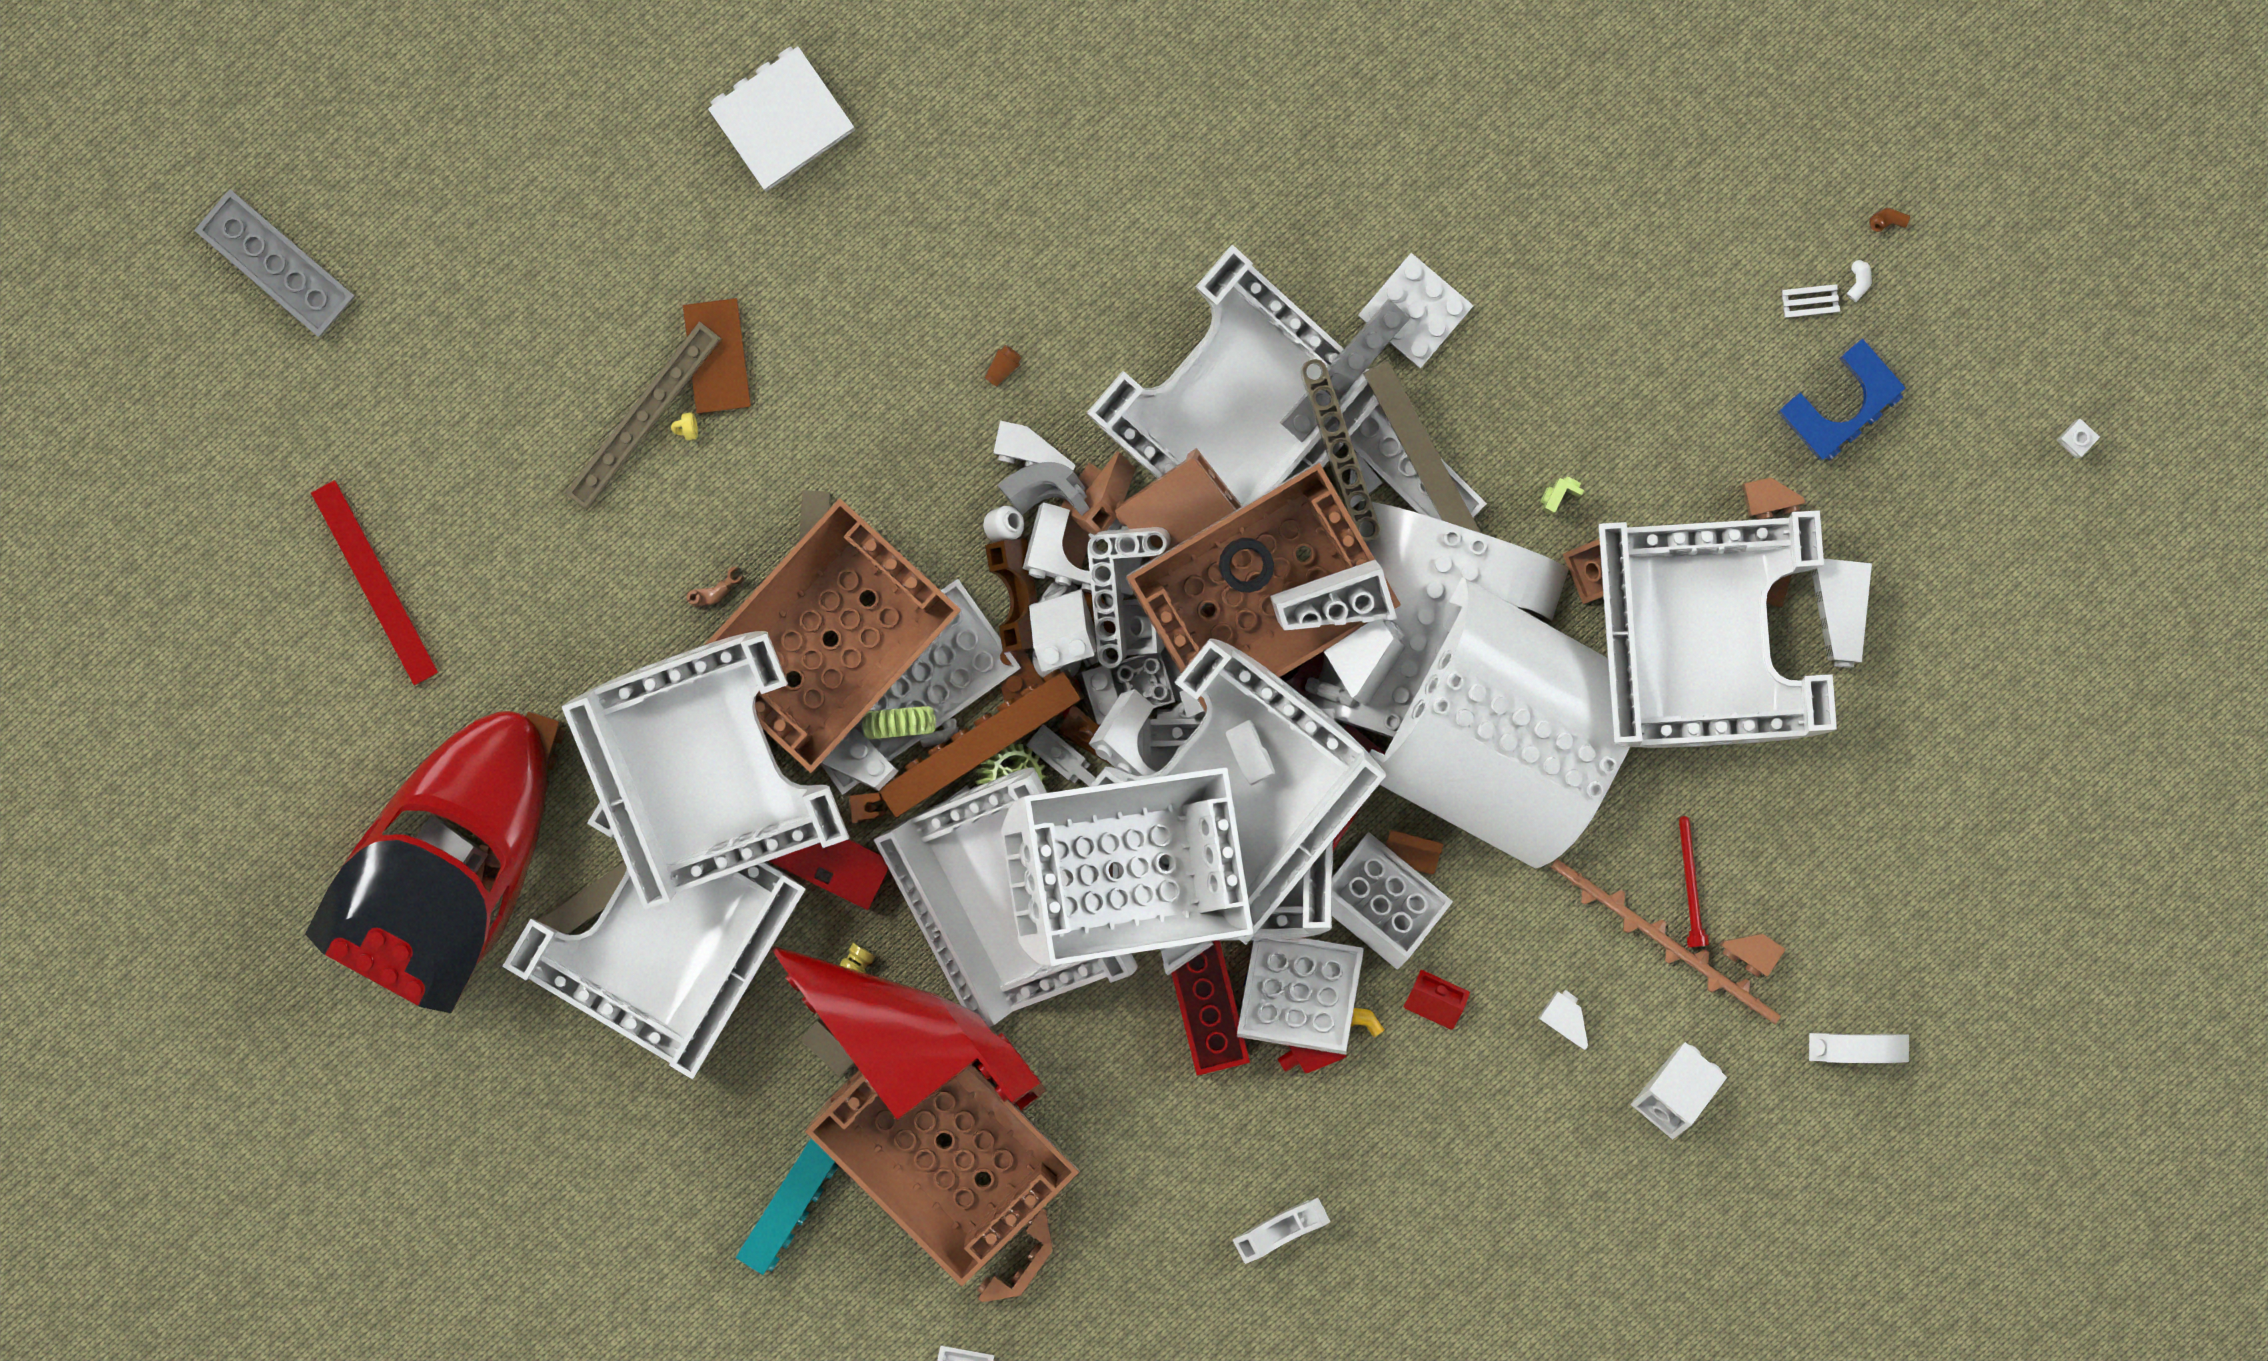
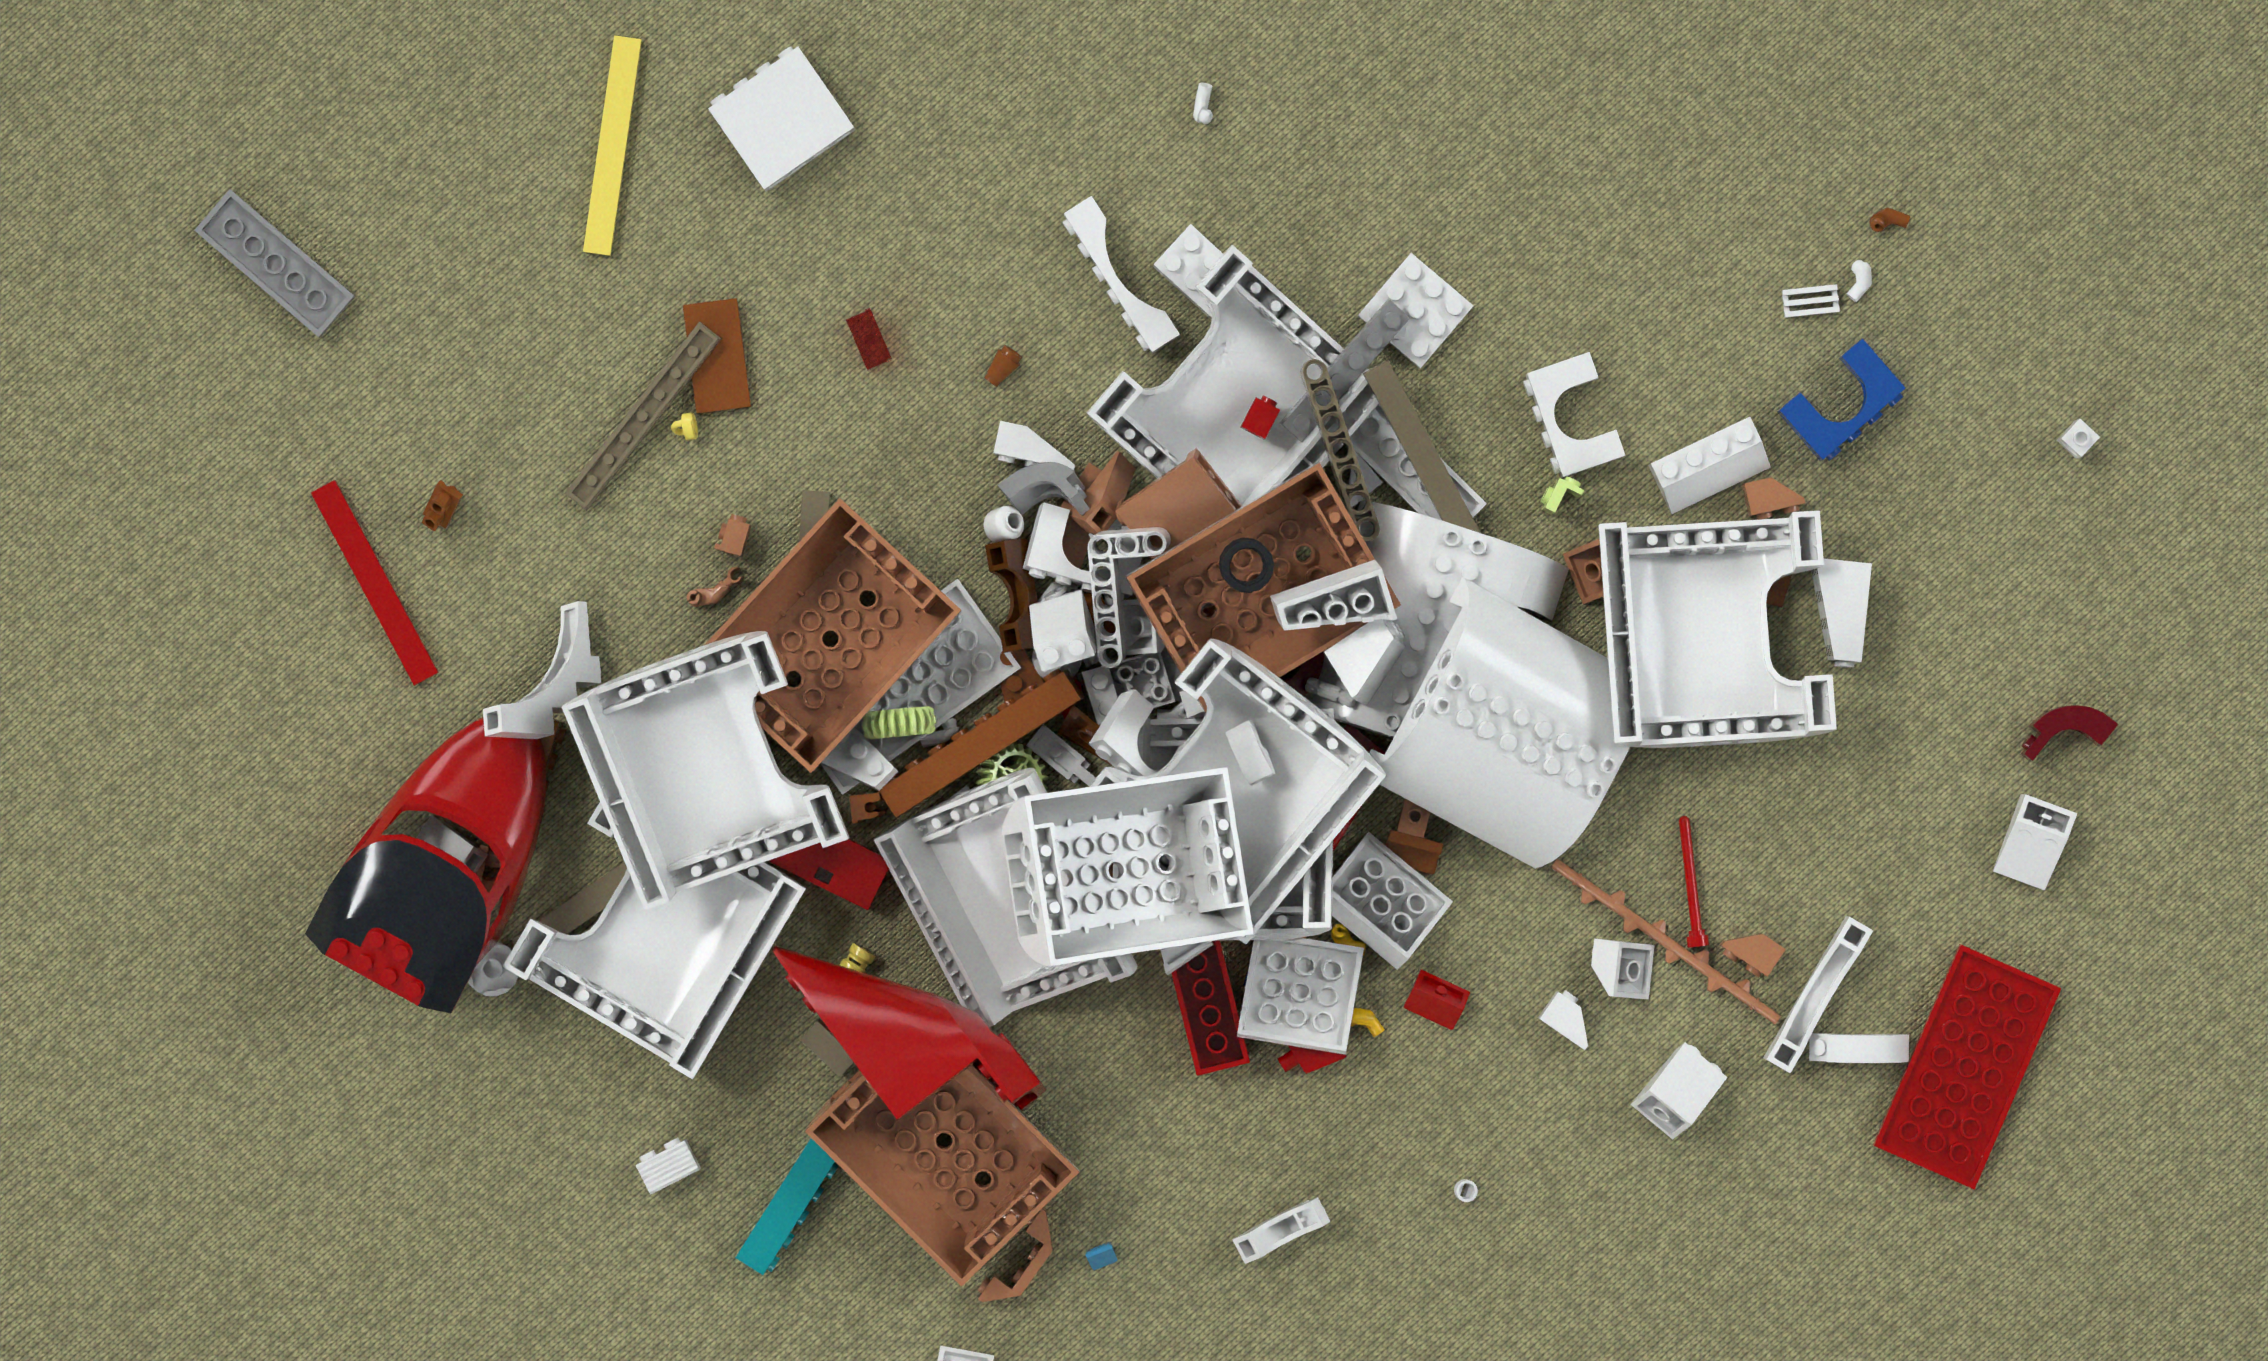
(441, 506): none -> dark orange hips
(489, 975): none -> white tile
(570, 669): none -> white arch
(612, 145): none -> light yellow tile
(667, 1166): none -> white brick
(734, 535): none -> nougat brick
(869, 339): none -> clear red panel
(1101, 1256): none -> dark azure slope
(1151, 323): none -> white arch
(1187, 263): none -> white brick
(1202, 99): none -> white arm
(1260, 417): none -> red brick
(1341, 936): none -> yellow arm
(1412, 819): none -> nougat brick
(1469, 1193): none -> white hinge
(1569, 454): none -> white arch
(1623, 967): none -> white slope
(1710, 465): none -> white slope
(1816, 994): none -> white arch
(1966, 1066): none -> red plate
(2034, 841): none -> white slope
(2083, 719): none -> dark red arch

